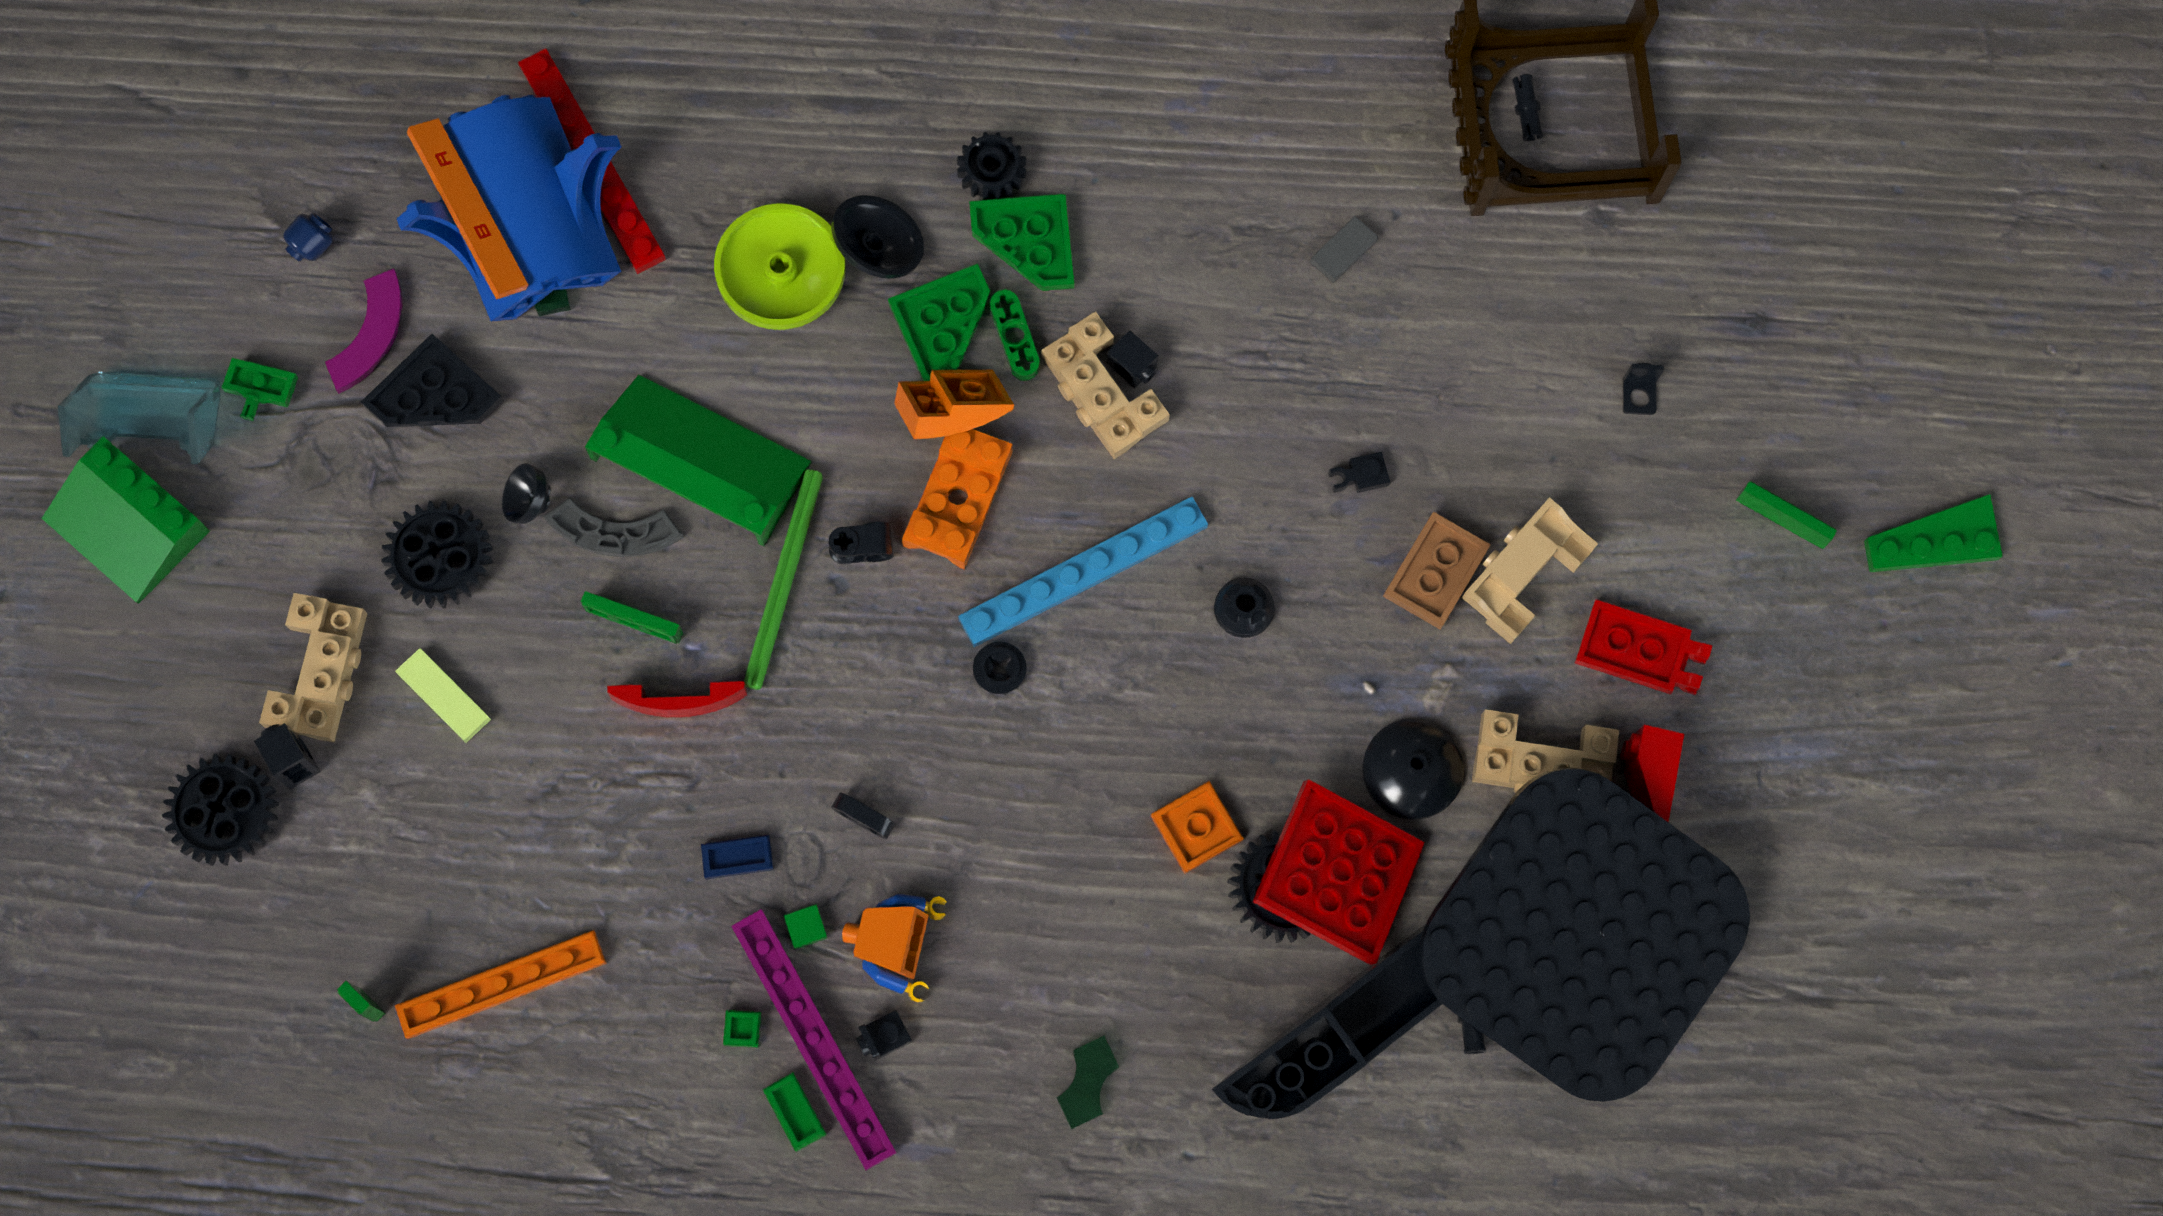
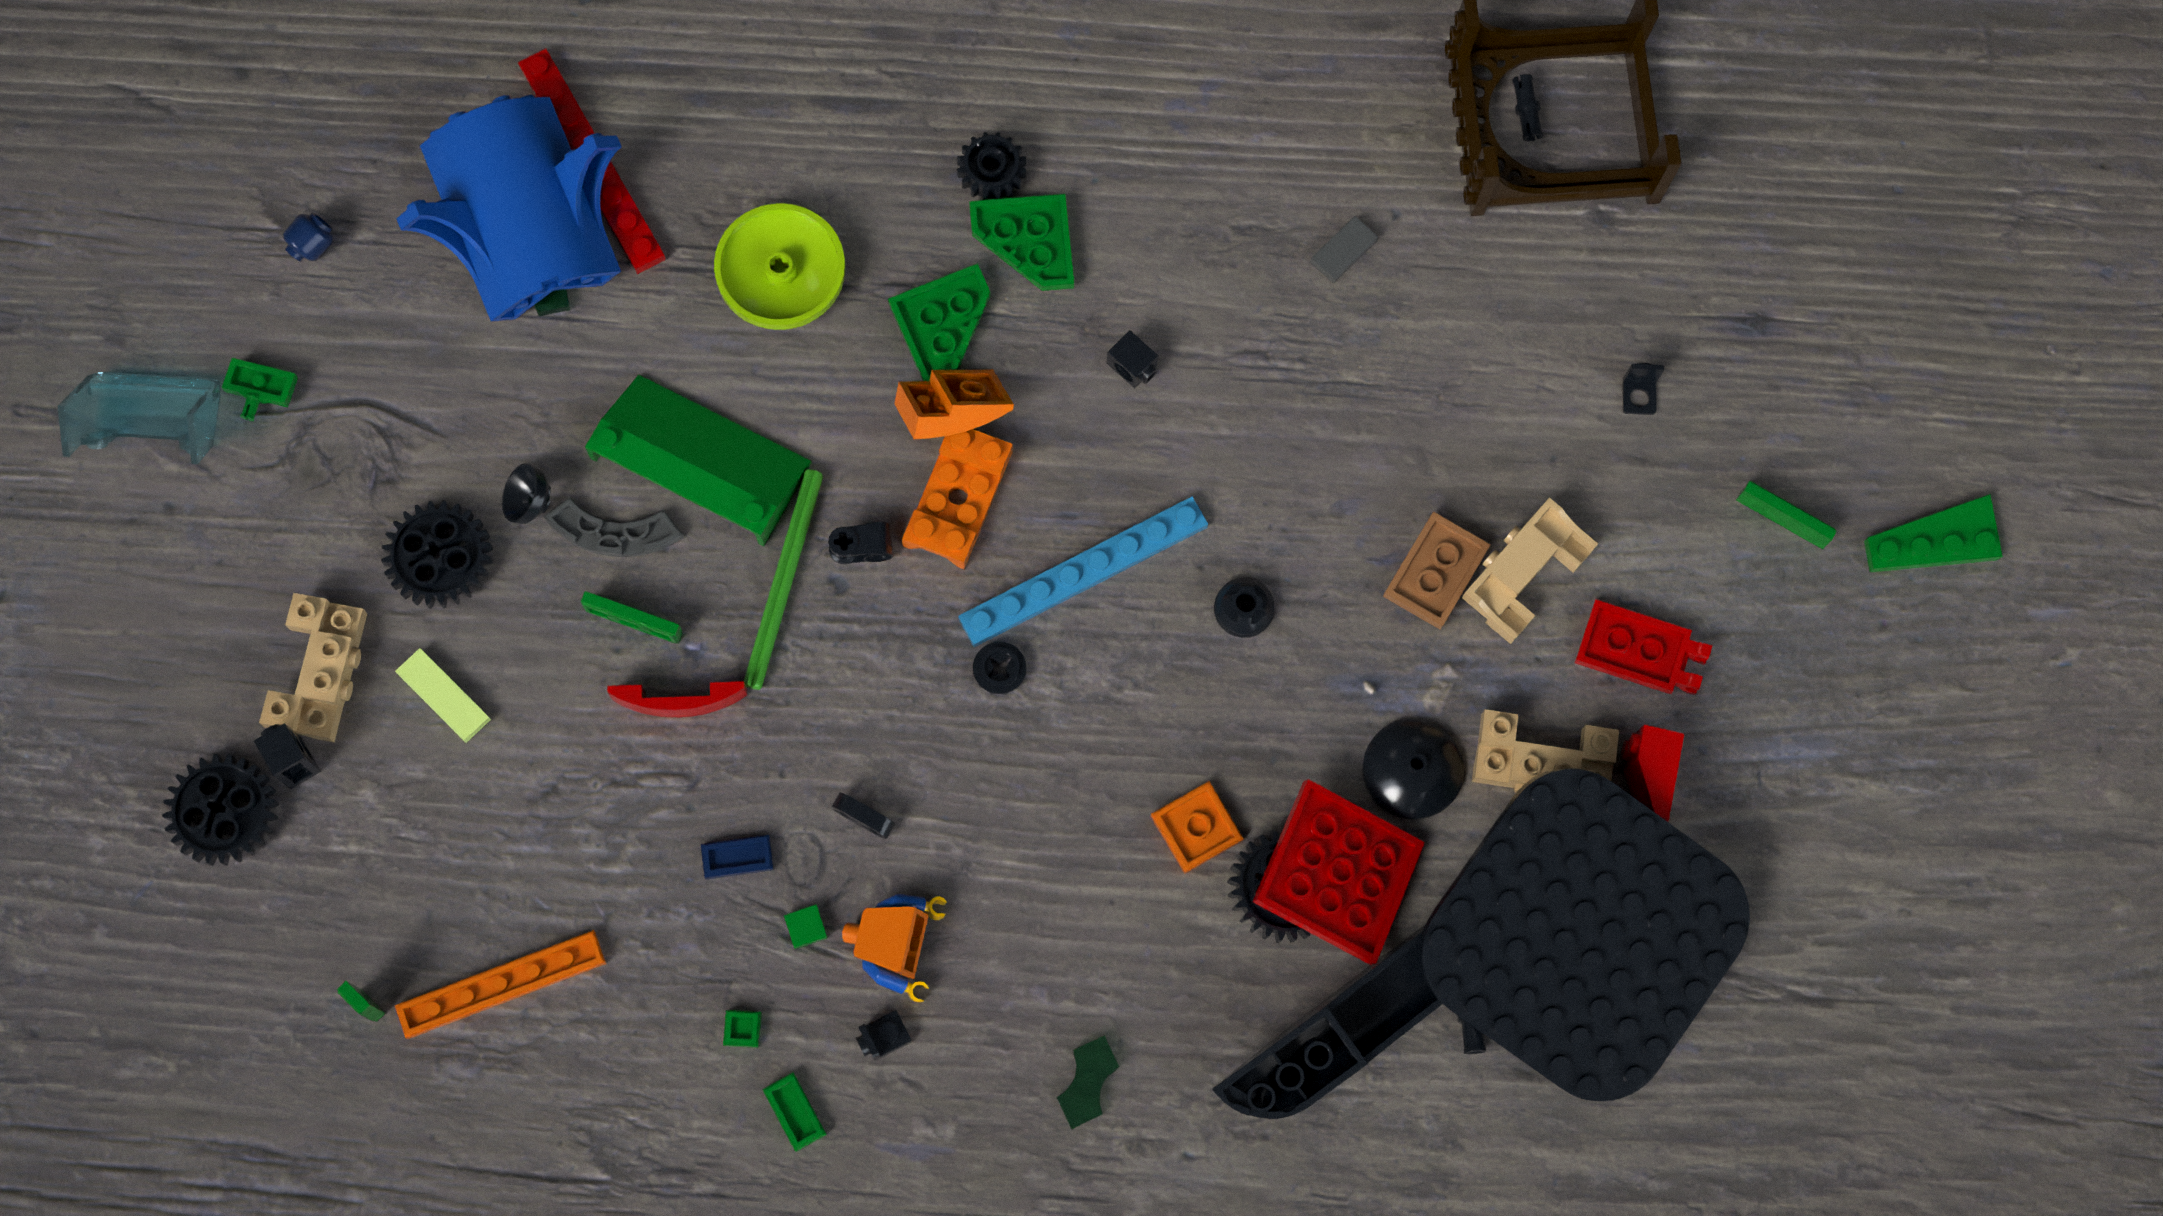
(123, 520): green slope -> none
(375, 335): magenta tile -> none
(432, 390): black plate -> none
(467, 208): orange tile -> none
(814, 1040): magenta plate -> none
(877, 237): black dish -> none
(1013, 358): green beam -> none
(1095, 393): tan bracket -> none
(1365, 472): black plate -> none

